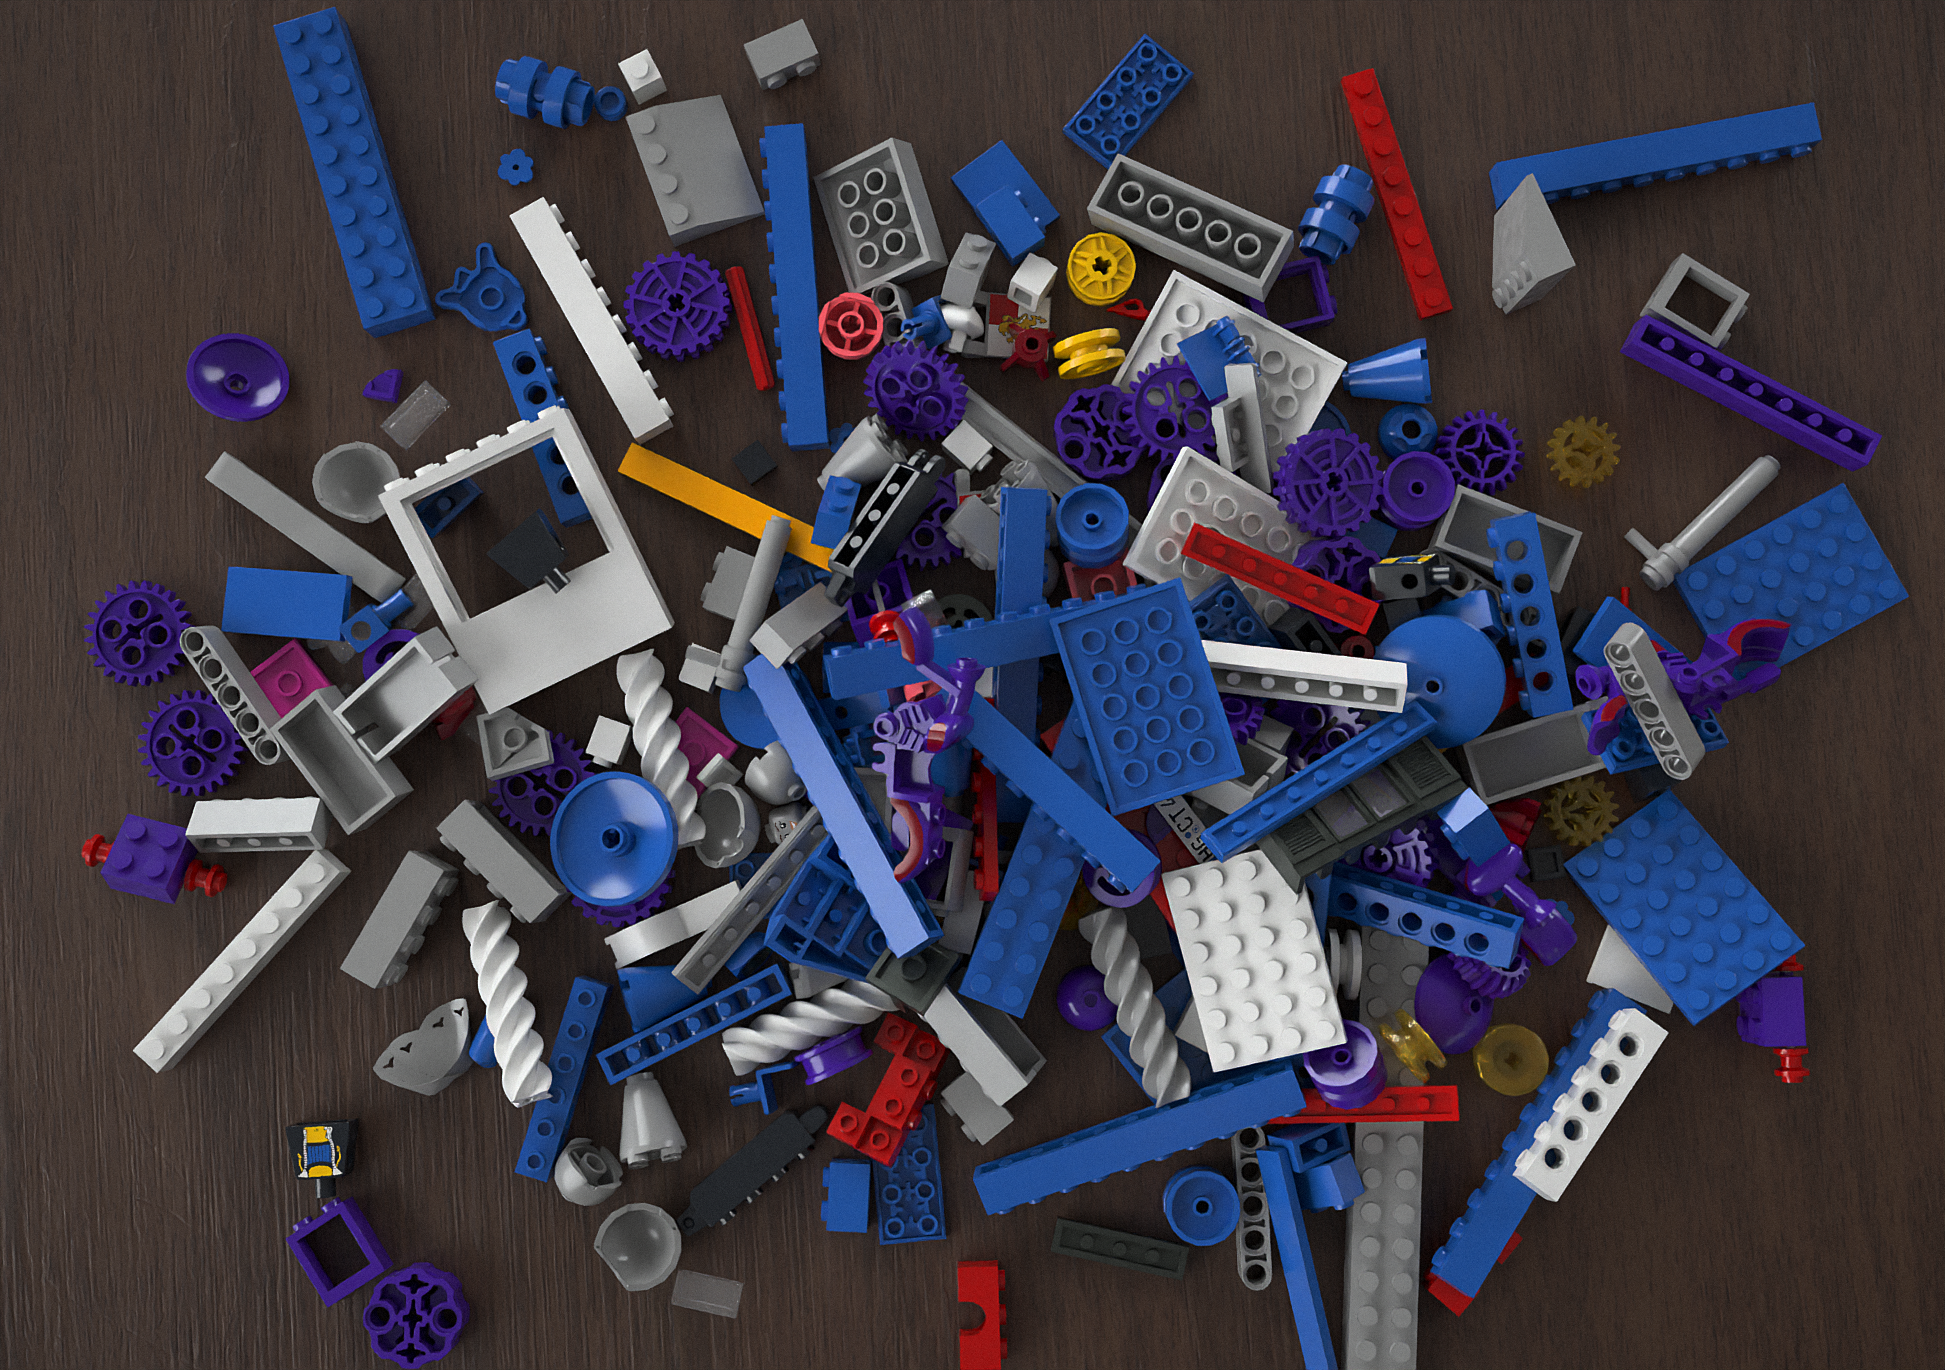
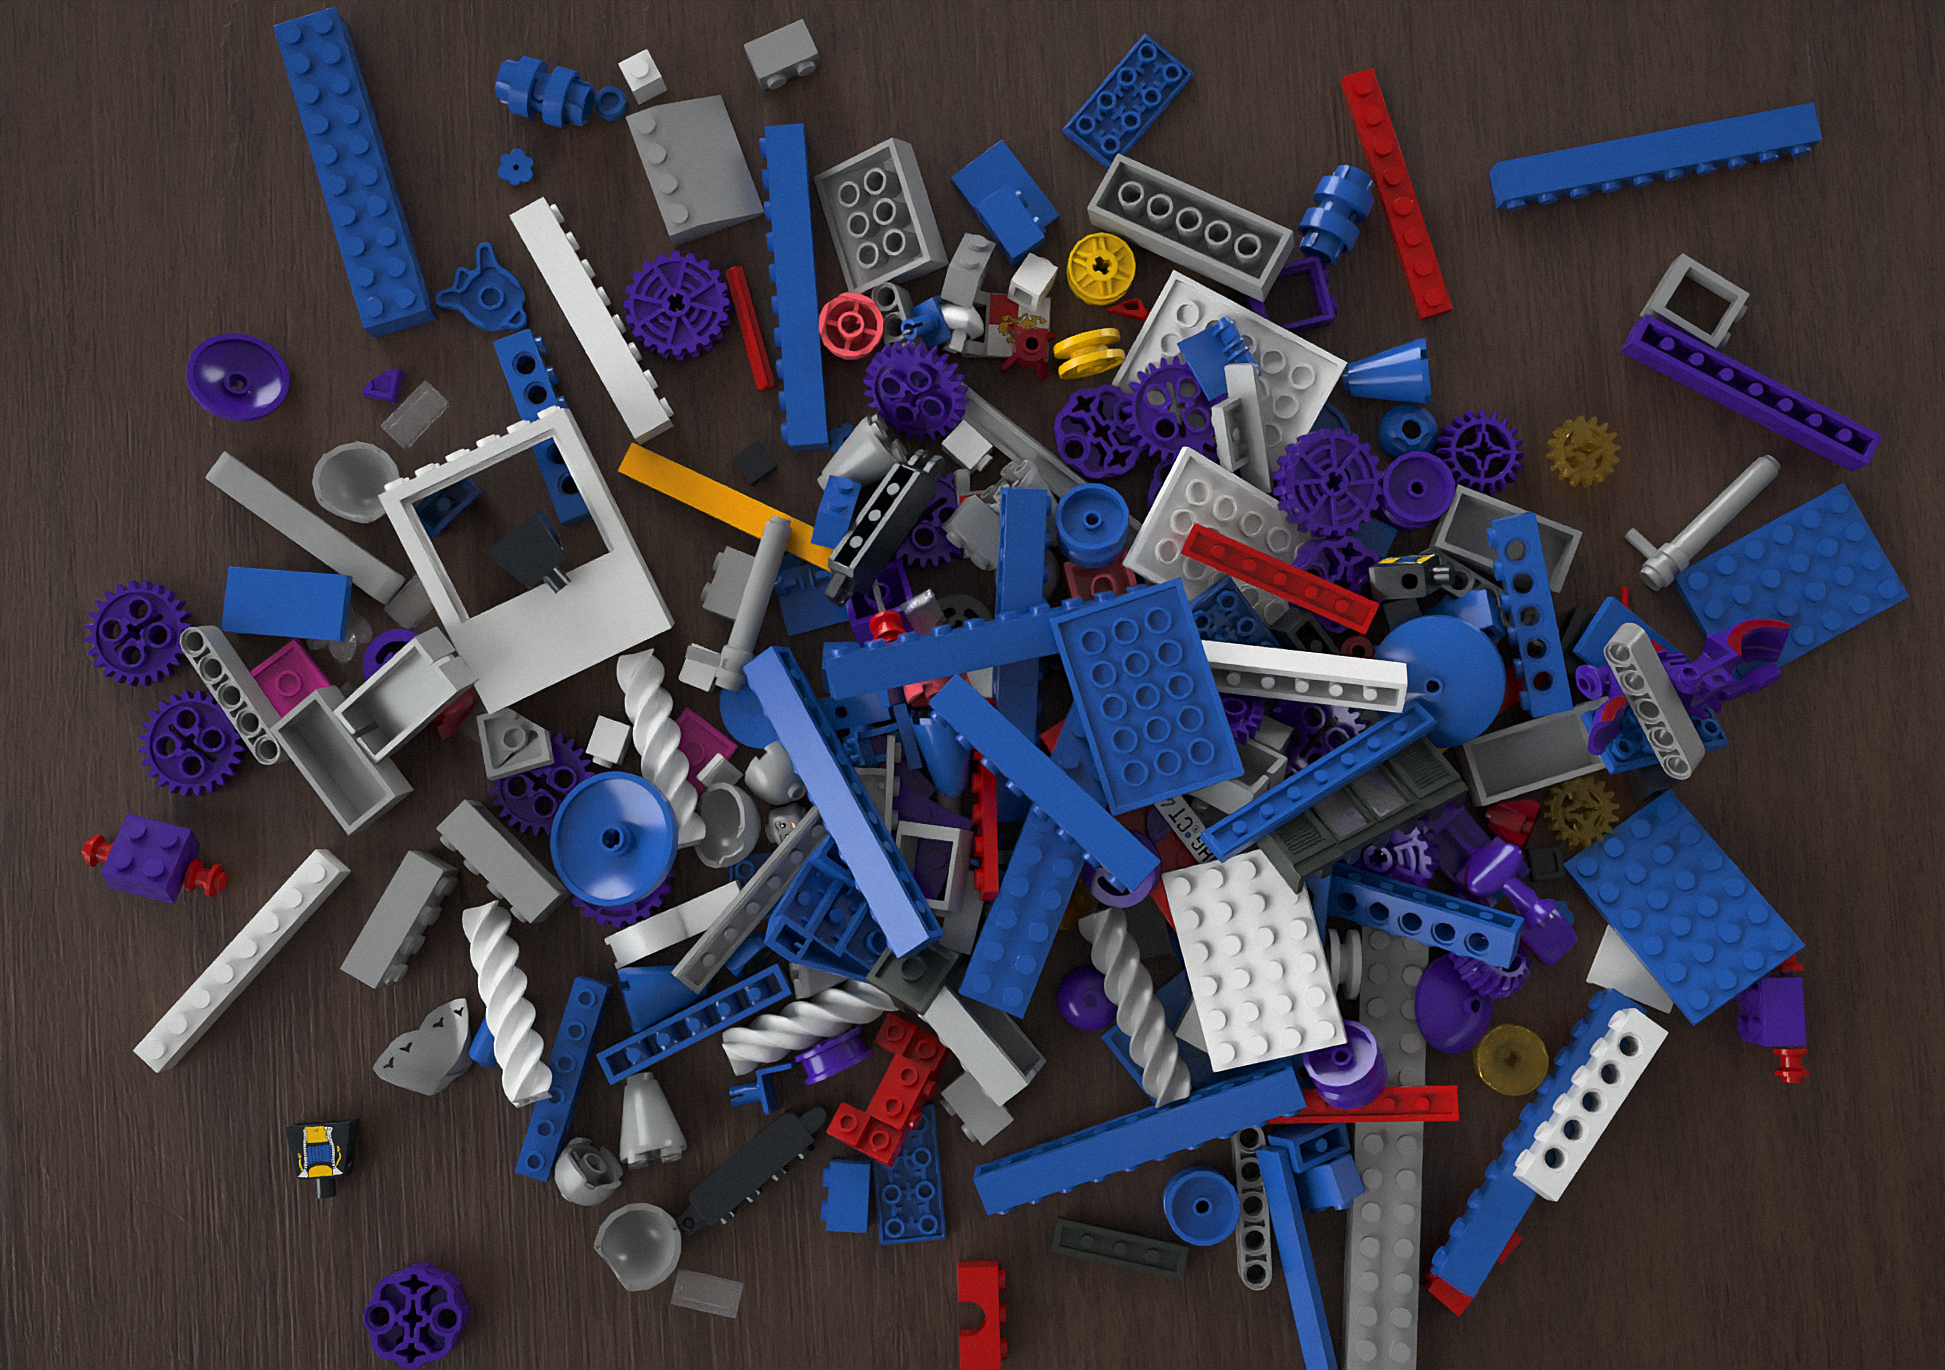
(259, 825): brick -> none
(363, 1234): dark purple window -> none
(378, 618): blue bracket -> none
(798, 627): light grey brick -> none
(915, 737): dark purple piece -> none
(1412, 1045): clear yellow wheel -> none
(1472, 828): blue brick -> none
(1526, 249): light grey slope -> none

